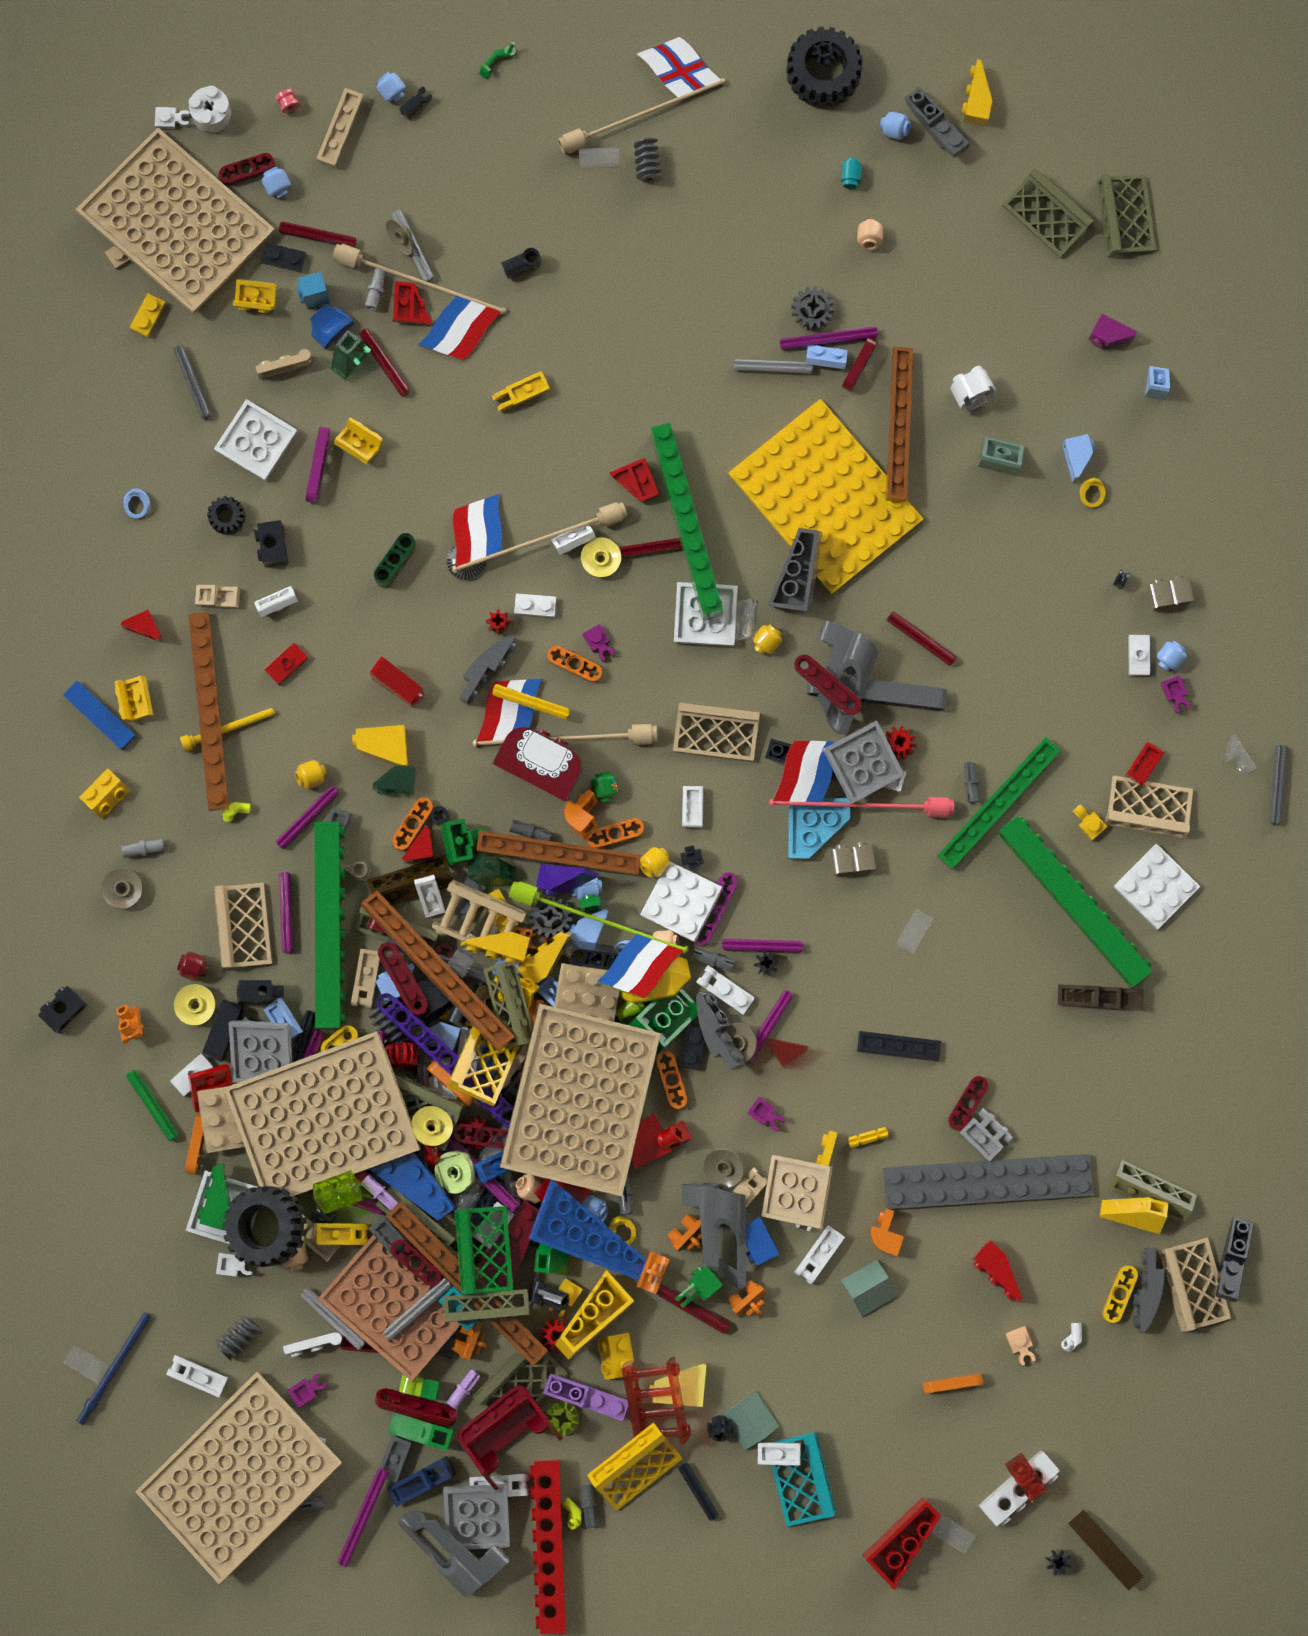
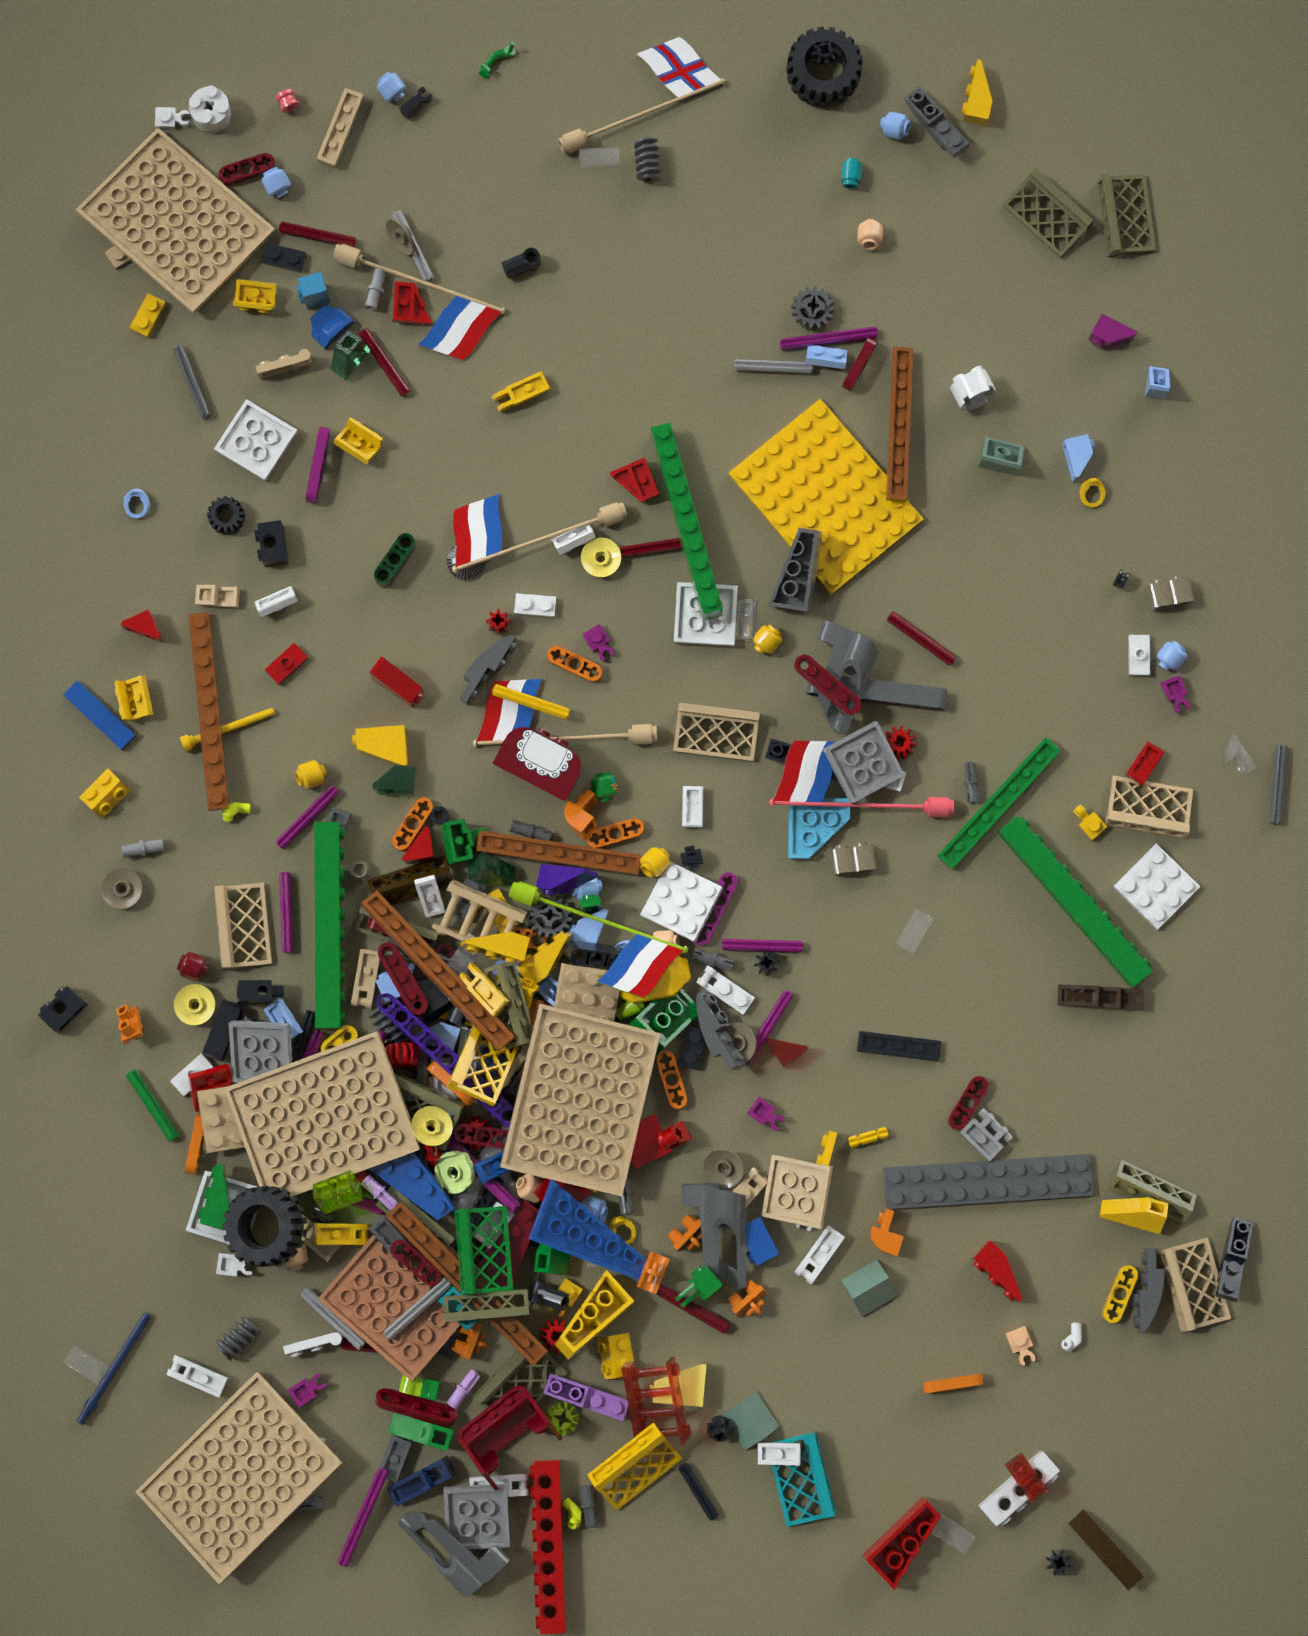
(484, 990): none -> yellow hinge

